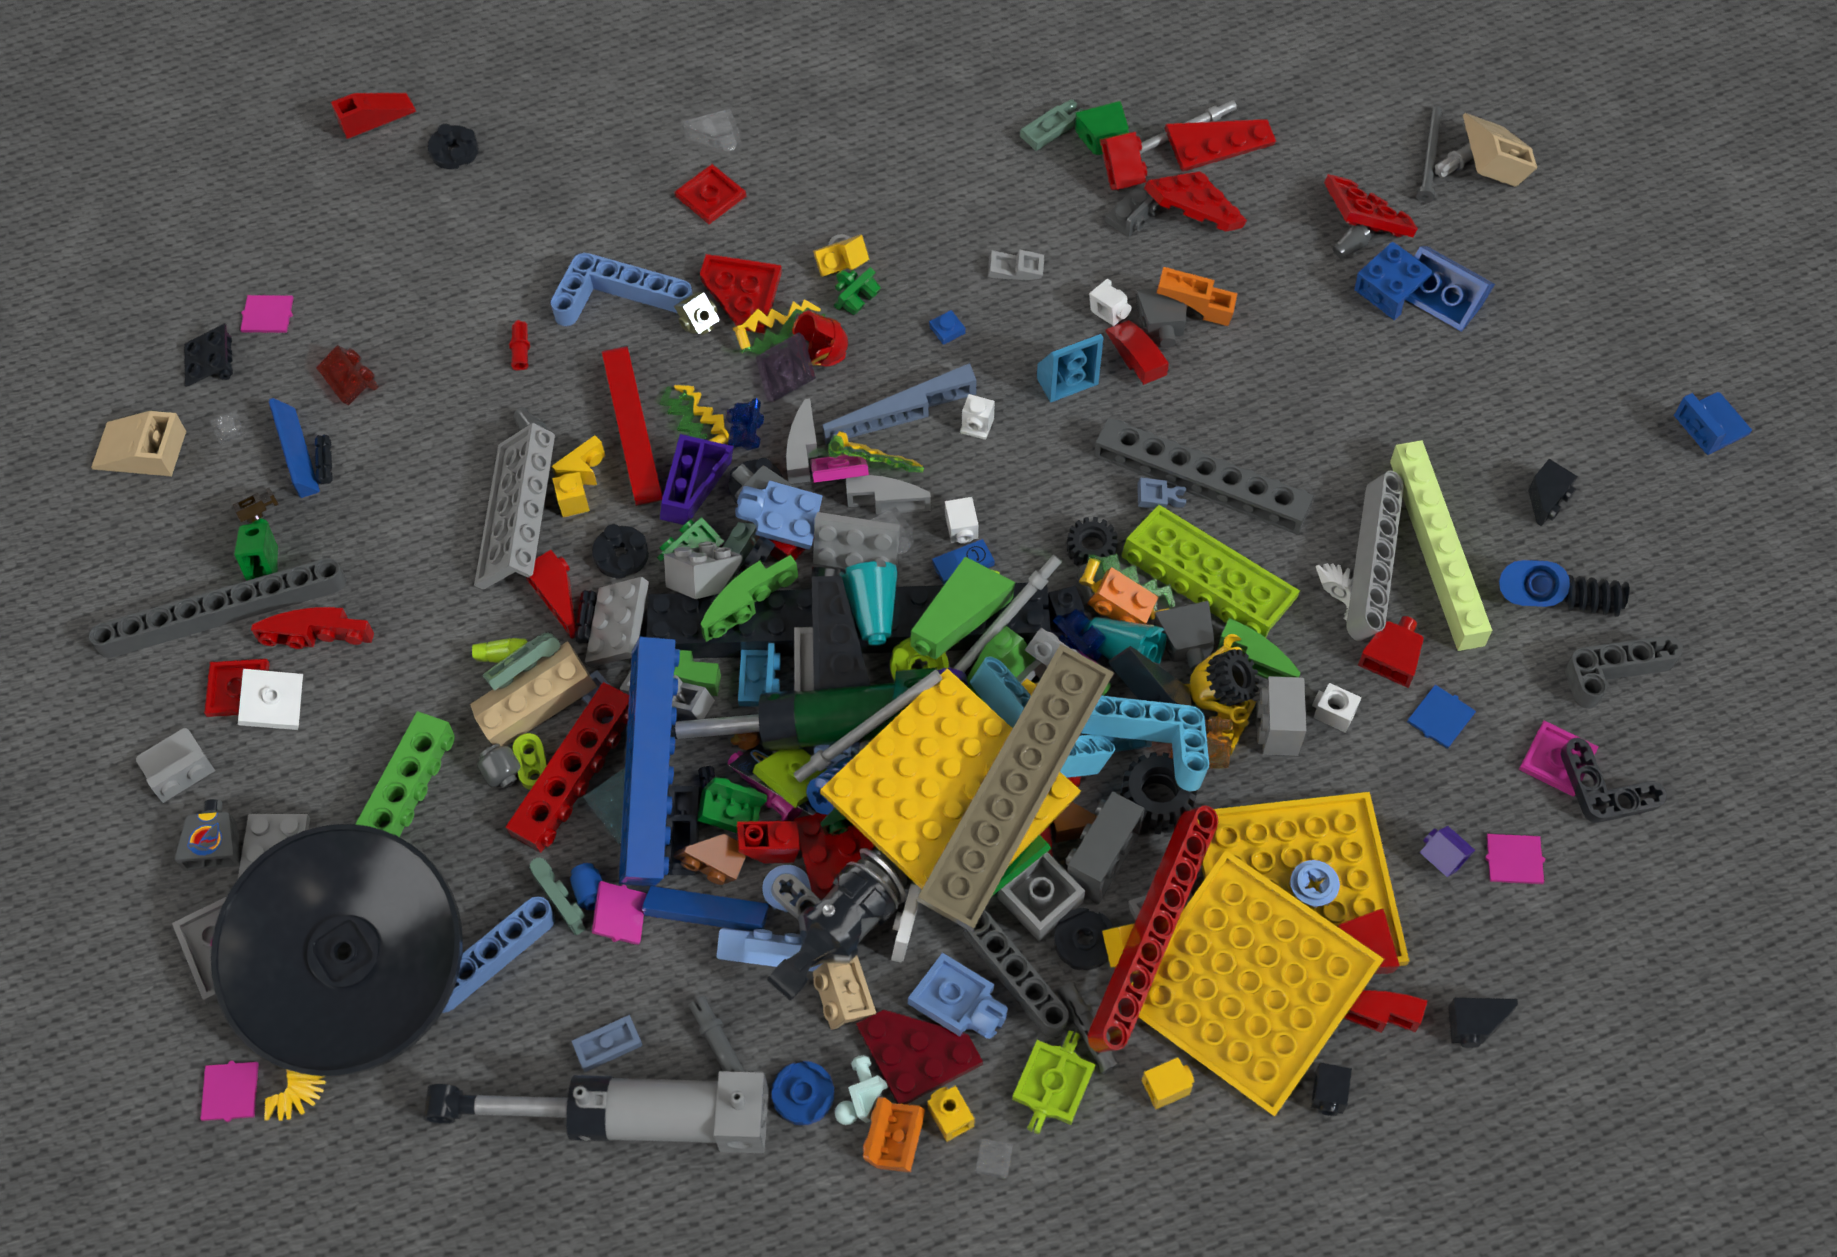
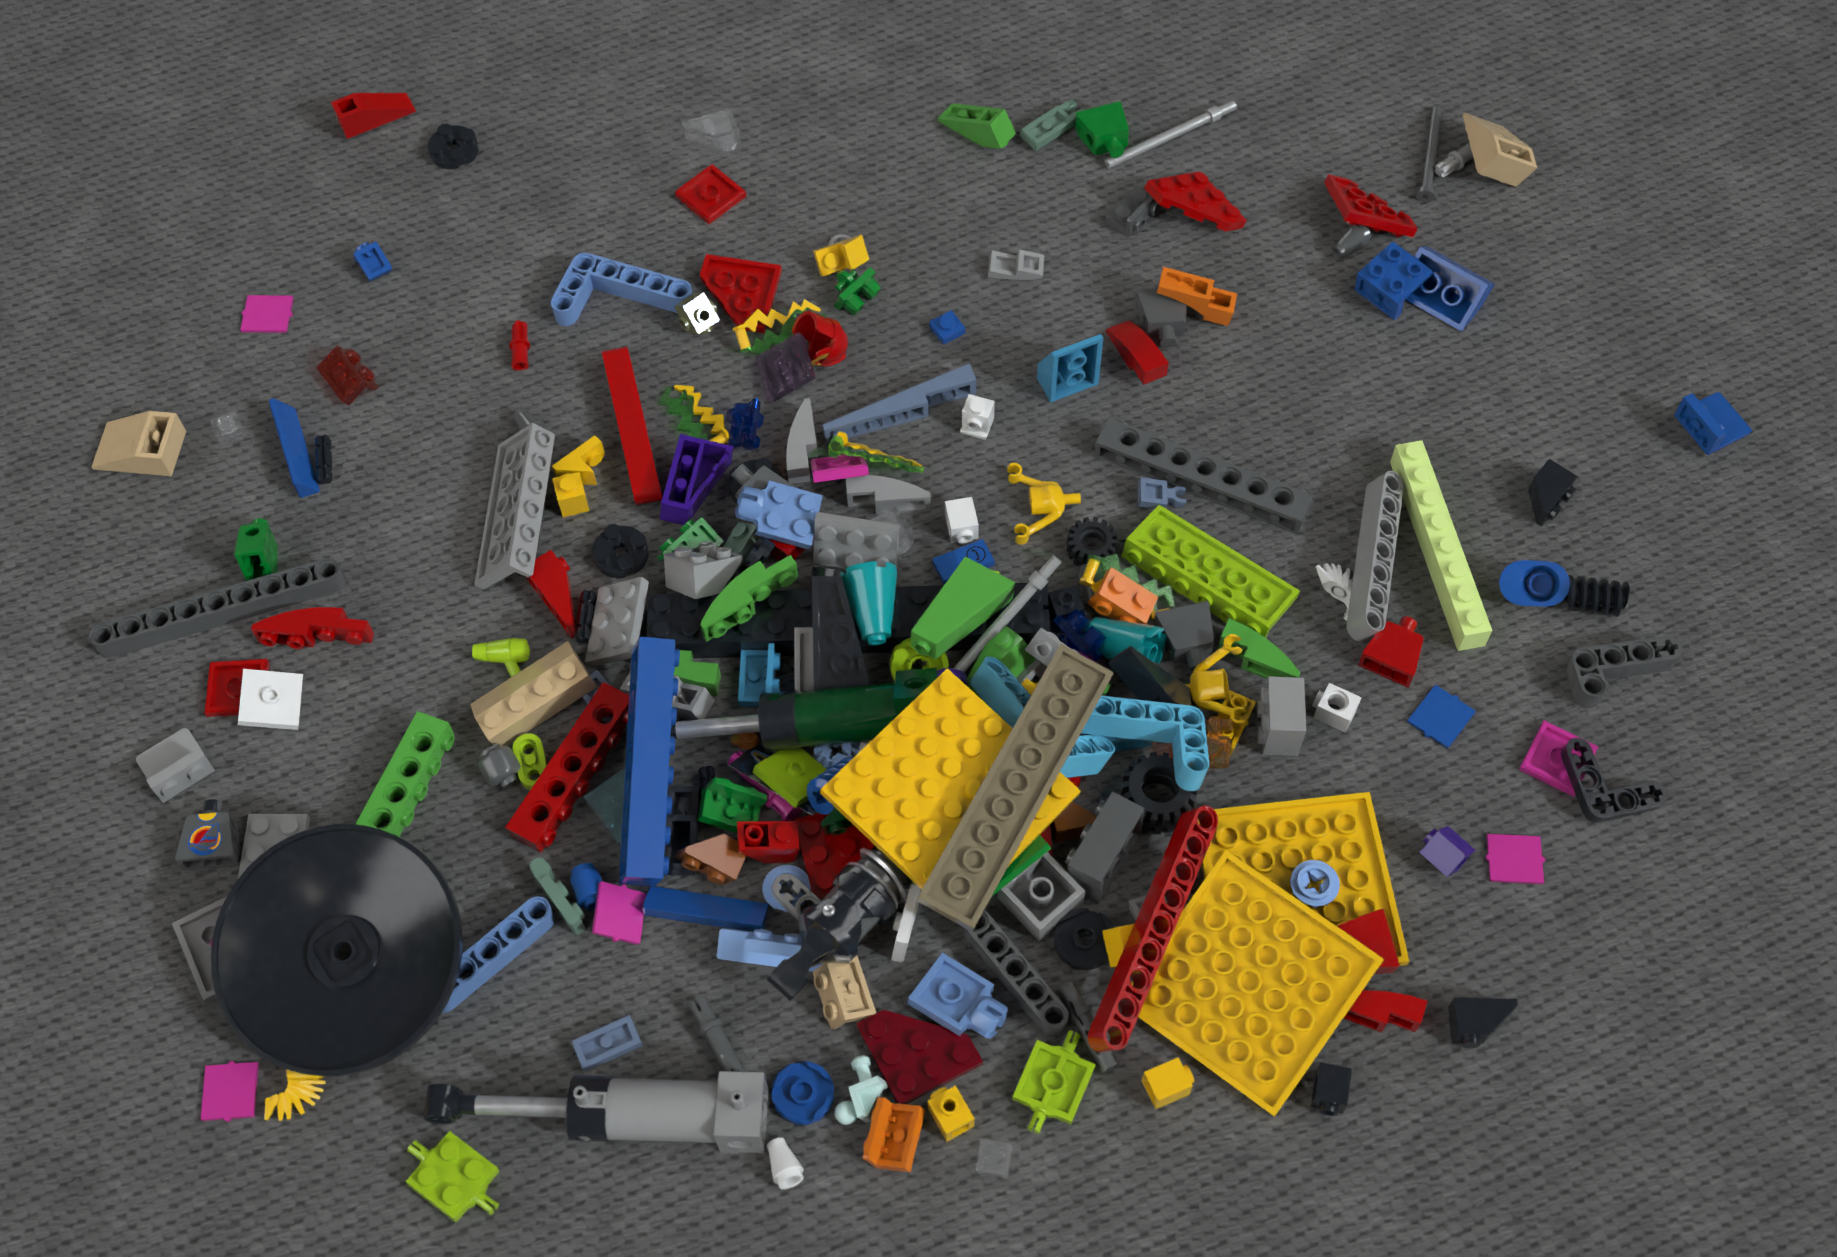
(208, 356): black hinge -> none
(253, 506): dark brown plate -> none
(371, 260): none -> blue bracket
(452, 1177): none -> lime plate
(521, 660): sand green hinge -> none
(784, 1165): none -> white cone
(822, 759): light grey bar -> none
(980, 124): none -> bright green slope
(1044, 498): none -> yellow piece
(1109, 303): white brick -> none
(1123, 160): red brick -> none
(1215, 141): red wing -> none
(1232, 677): black tyre -> none

